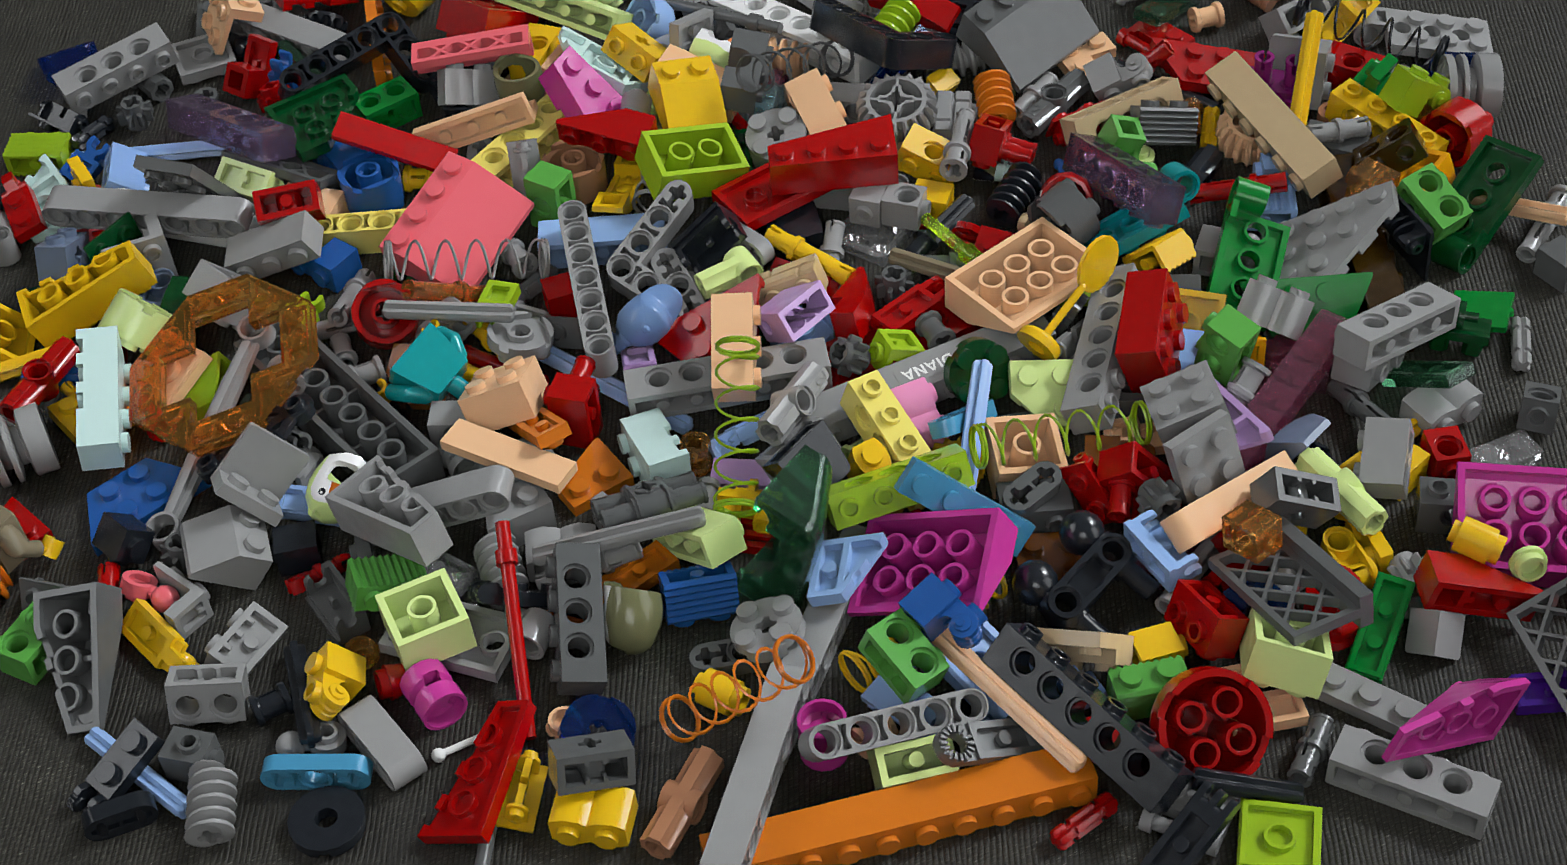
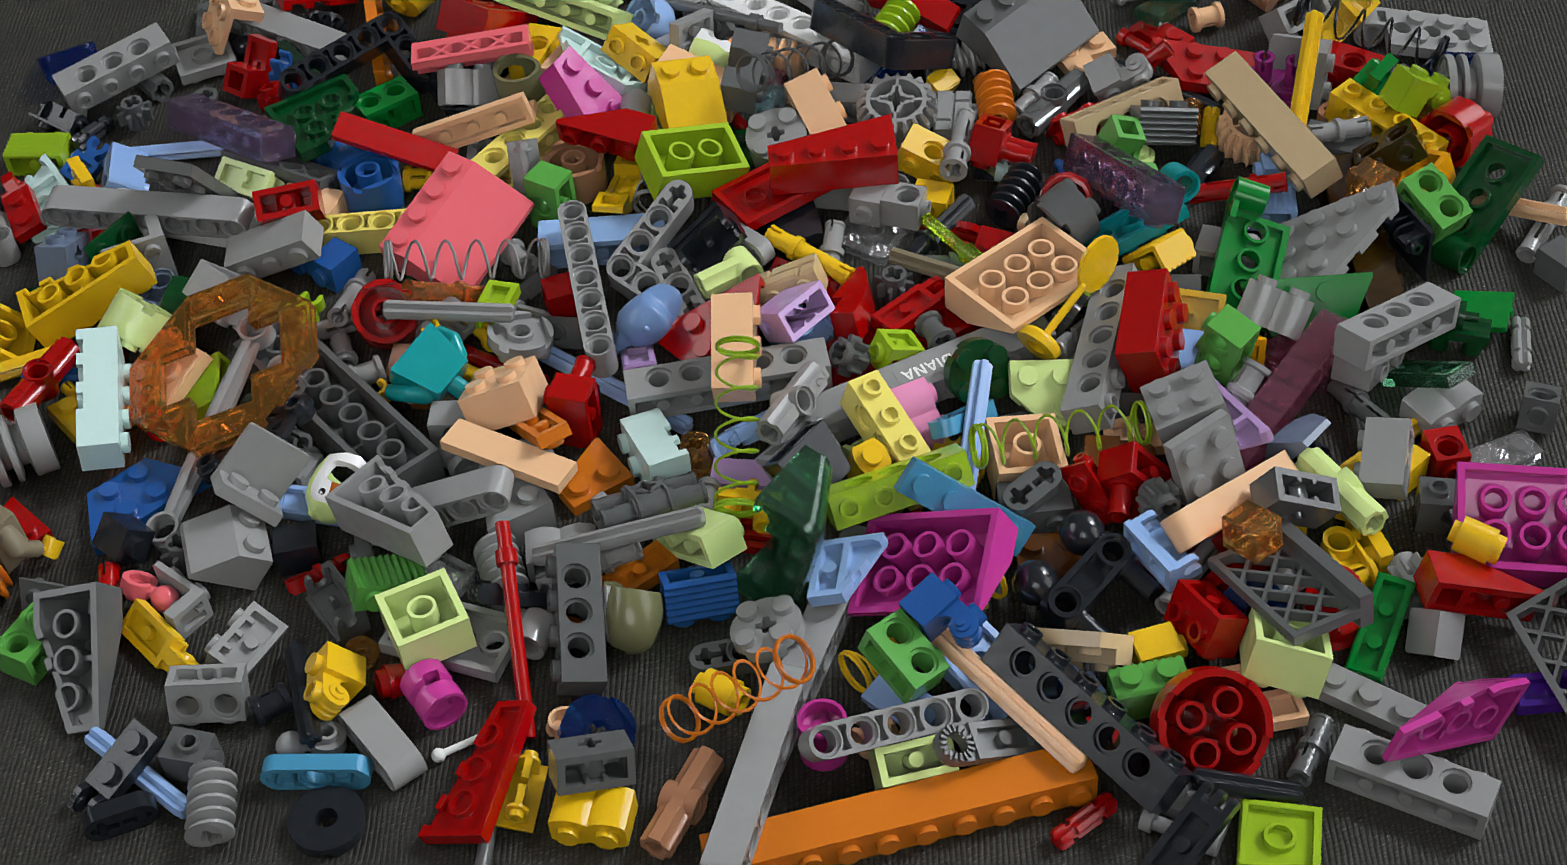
(1528, 563): yellowish green plate -> none

